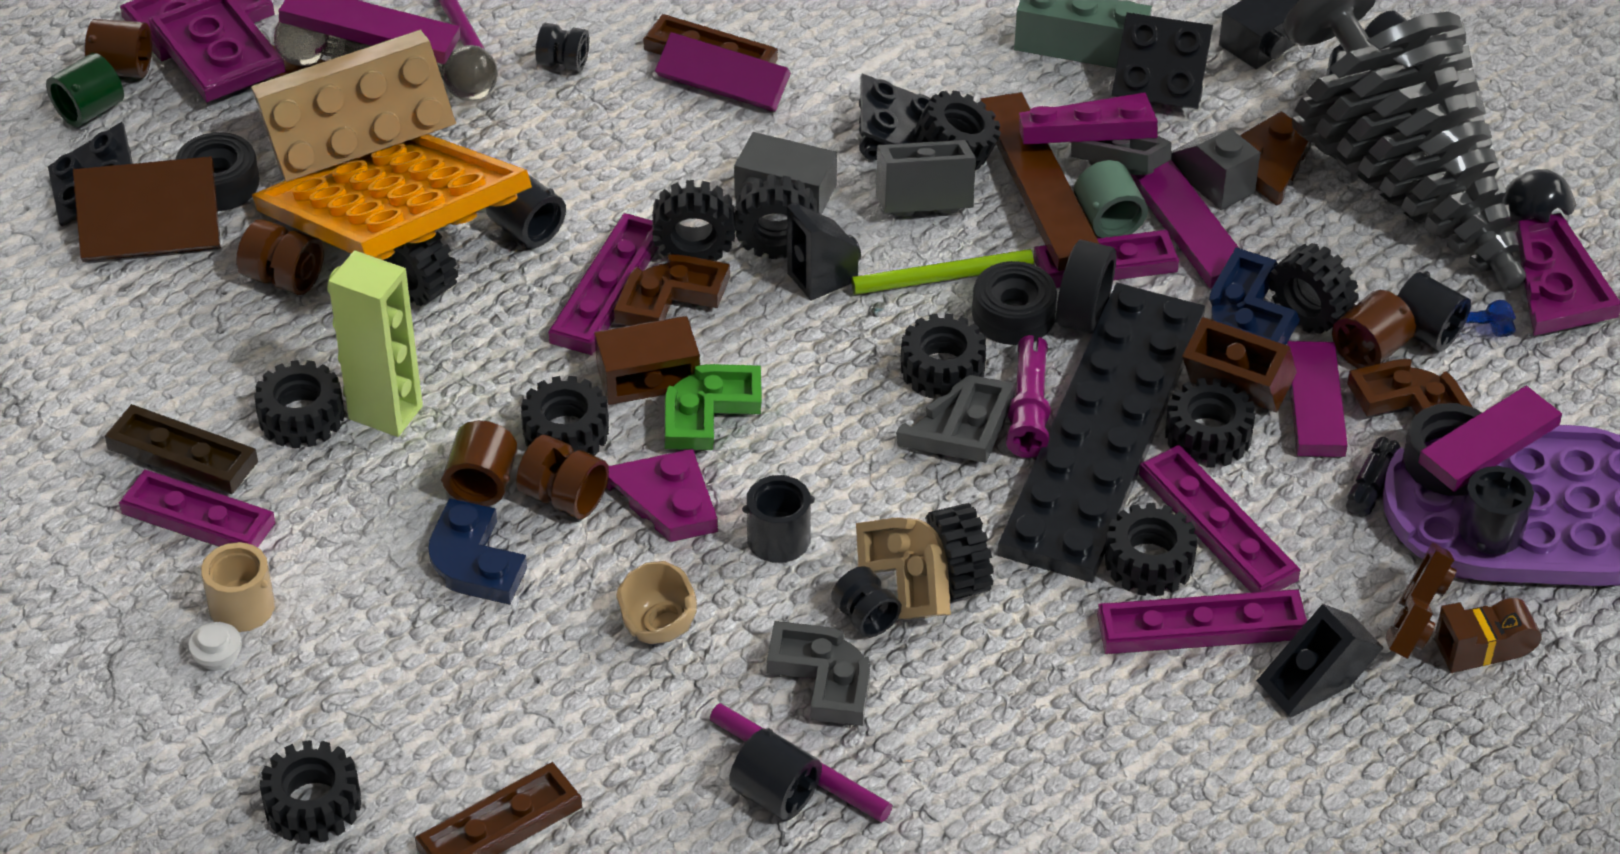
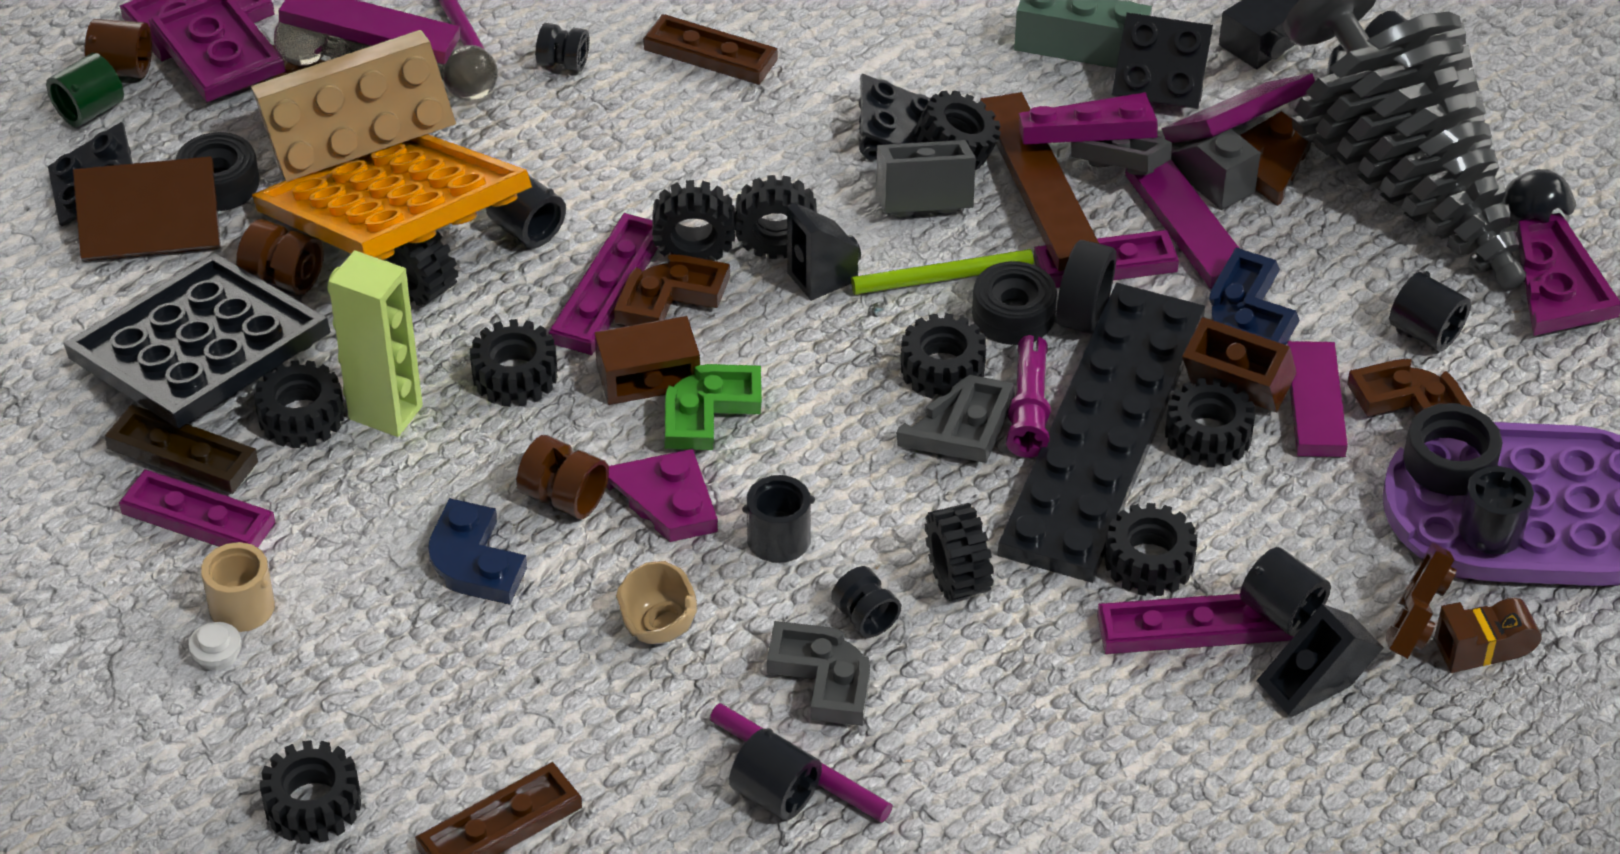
(197, 339): none -> black plate
(480, 463): reddish brown piece -> none
(513, 381): none -> black tyre
(566, 399): black tyre -> none
(723, 72): magenta tile -> none
(779, 157): dark grey brick -> none
(916, 556): tan plate -> none
(1110, 199): sand green piece -> none
(1219, 521): magenta tile -> none
(1238, 109): none -> magenta tile
(1284, 590): none -> black piece
(1314, 287): black tyre -> none
(1371, 477): black axle -> none
(1373, 329): reddish brown piece -> none
(1490, 437): magenta tile -> none
(1498, 315): clear blue hand -> none

